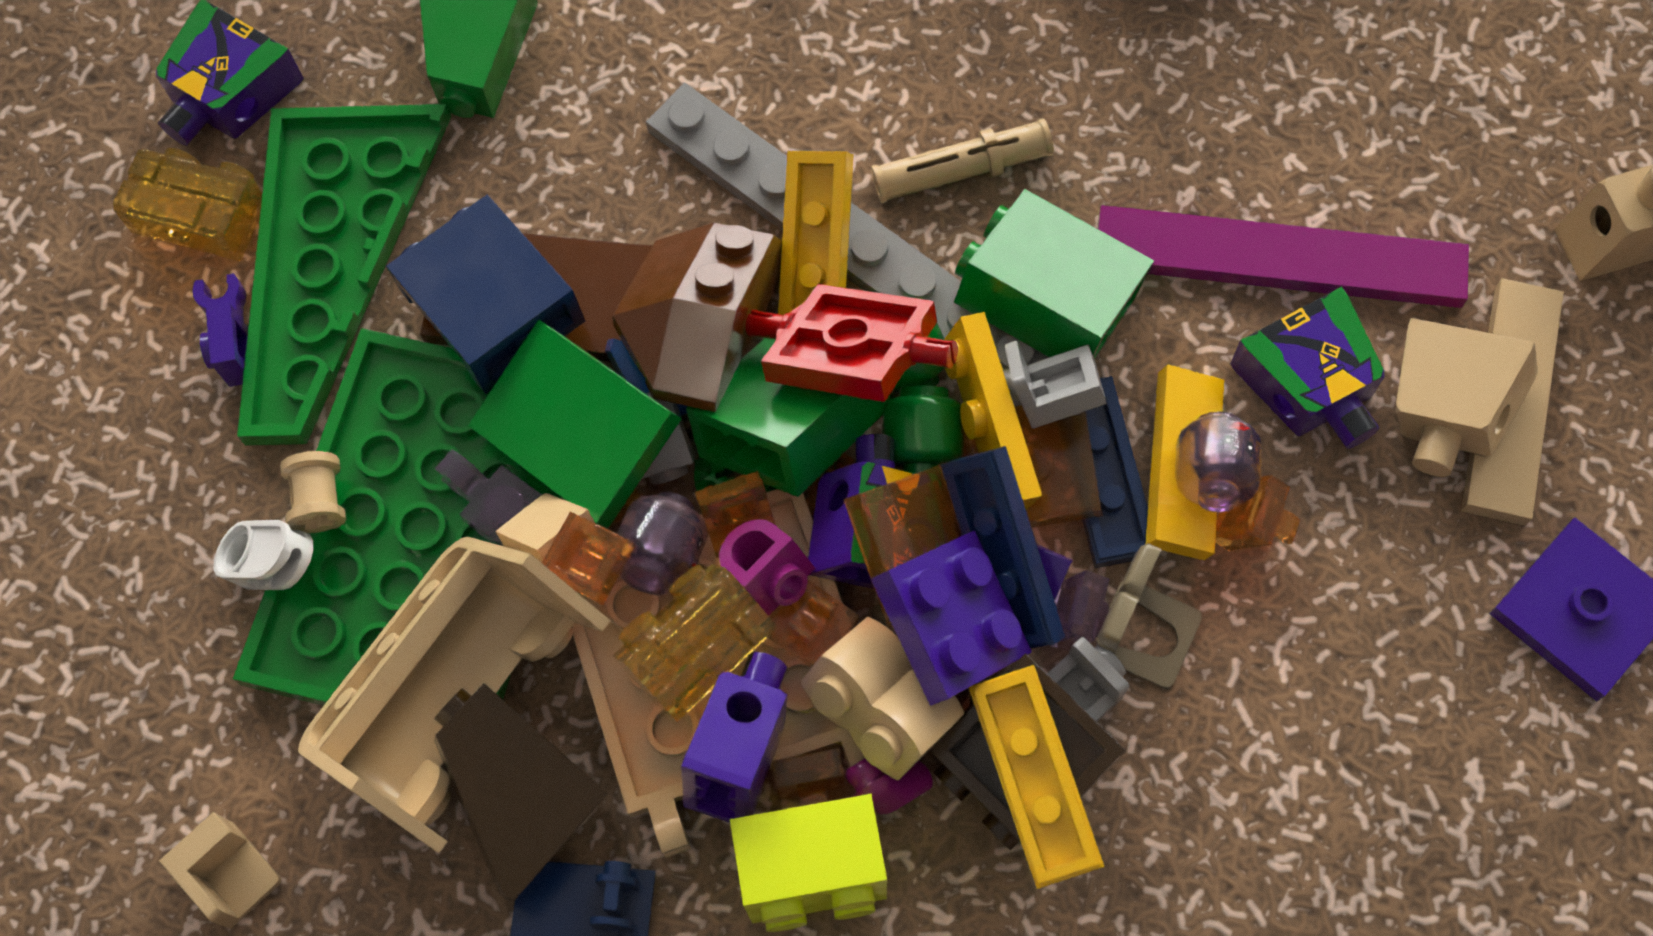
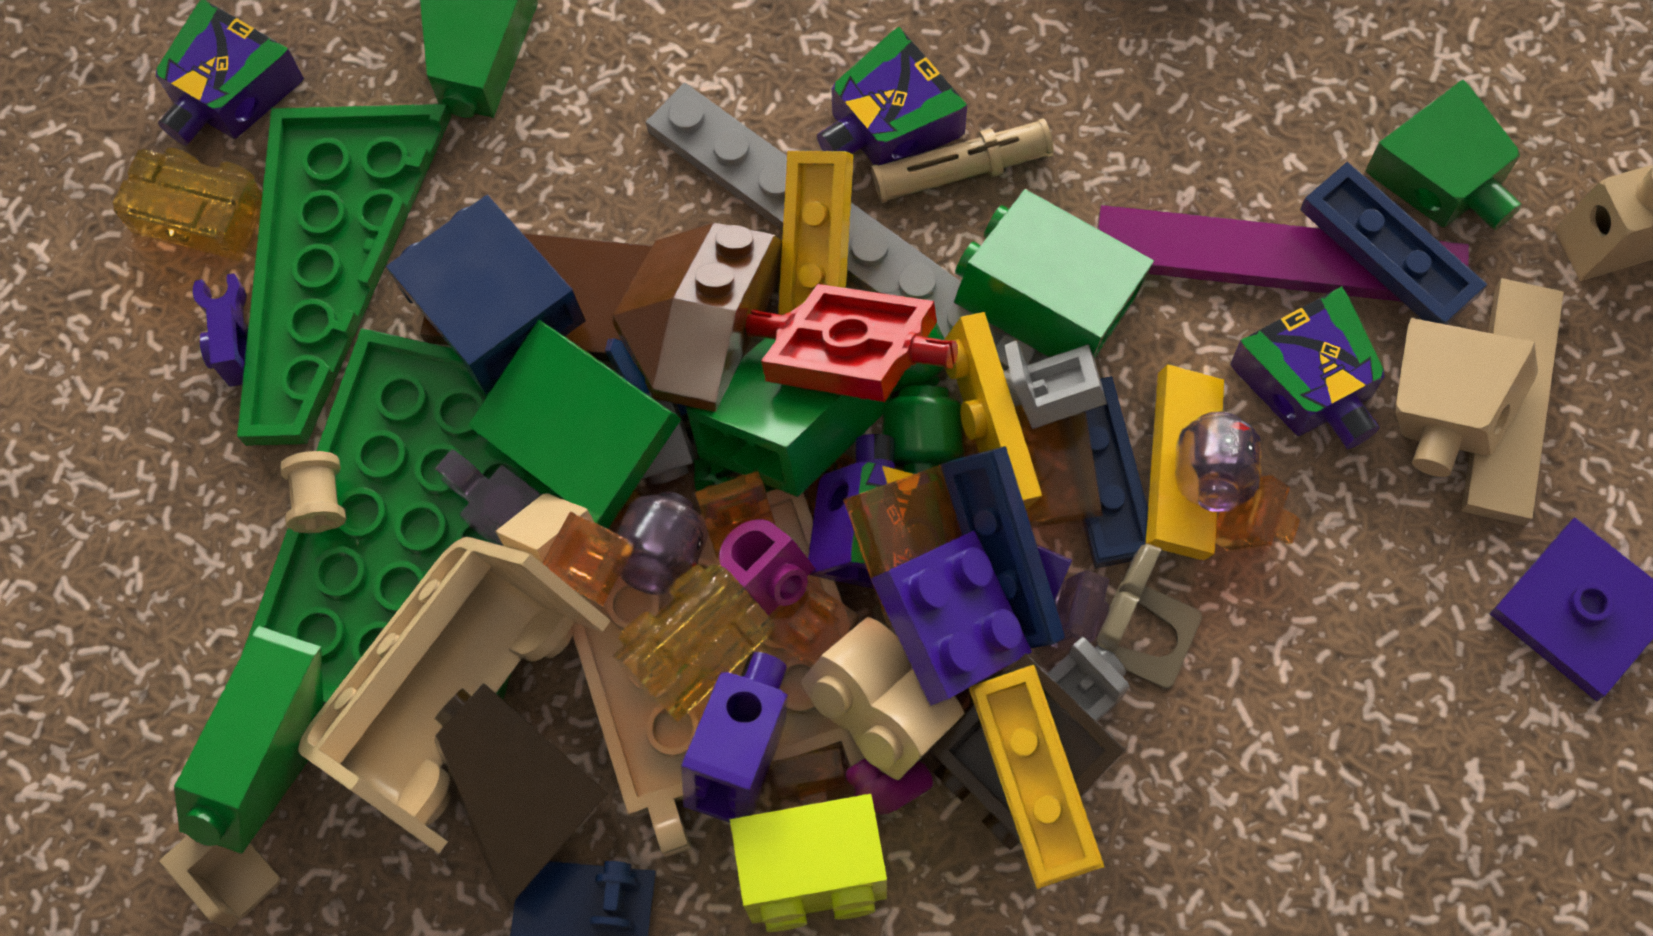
(251, 742): none -> green slope
(263, 555): white piece -> none
(893, 105): none -> torso
(1392, 246): none -> dark blue plate
(1450, 160): none -> green torso

